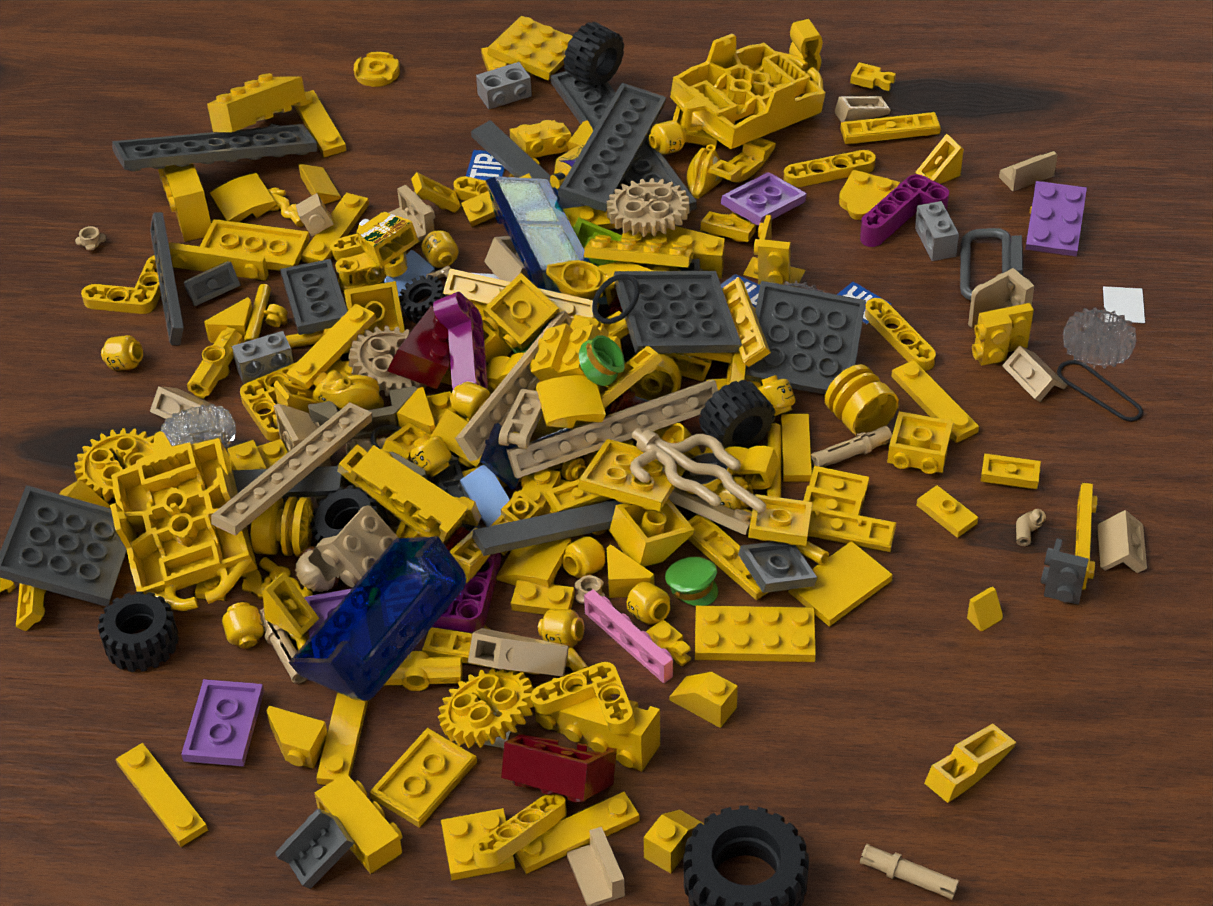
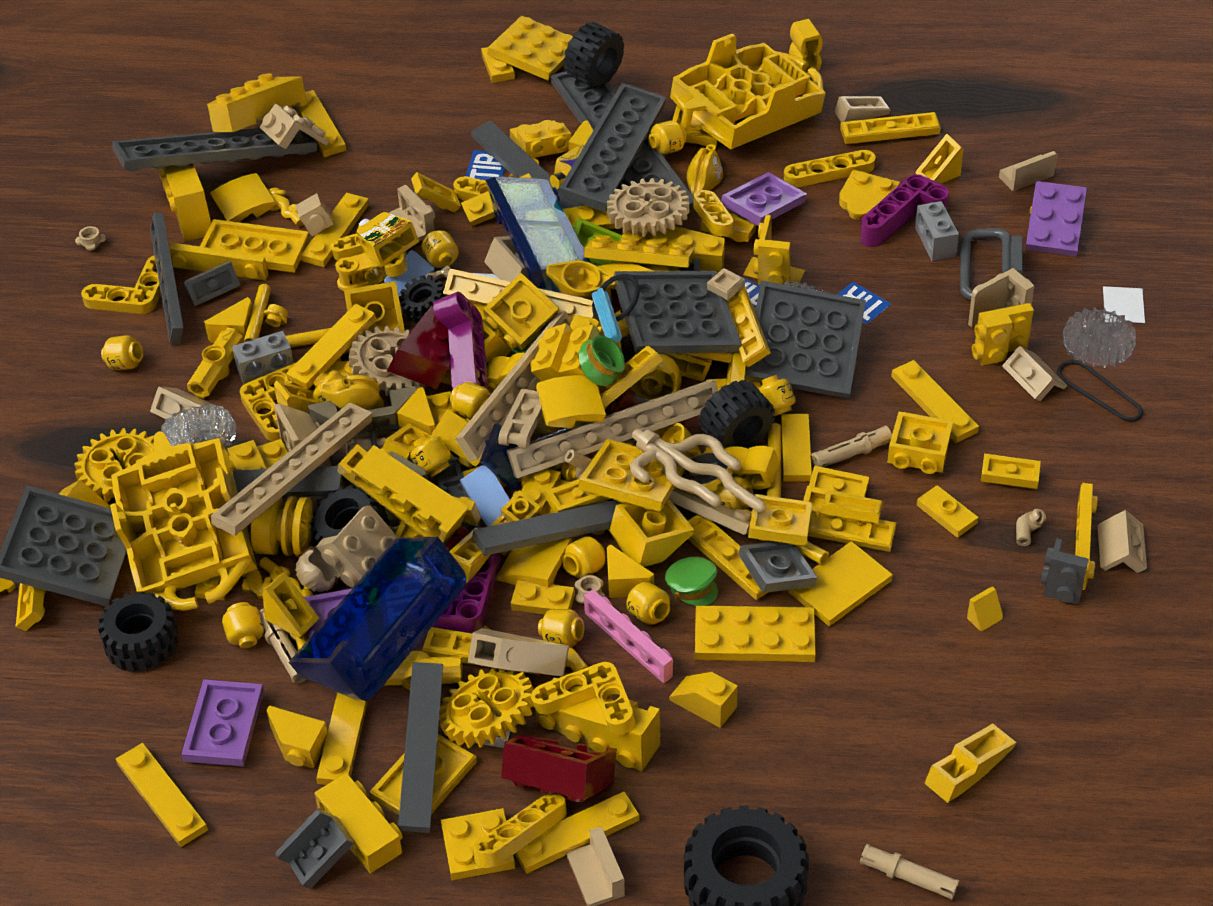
(284, 123): none -> tan bracket
(314, 296): dark grey plate -> none
(319, 182): yellow slope -> none
(376, 69): yellow tile -> none
(420, 748): none -> dark grey tile
(503, 85): light grey brick -> none
(578, 460): none -> tan arm
(606, 315): none -> medium azure axle
(667, 839): yellow slope -> none
(670, 639): yellow plate -> none
(713, 213): none -> yellow beam
(725, 284): none -> tan tile
(746, 163): yellow slope -> none
(852, 507): none -> yellow tile
(861, 400): yellow wheel -> none
(869, 75): yellow plate -> none
(895, 336): yellow beam -> none

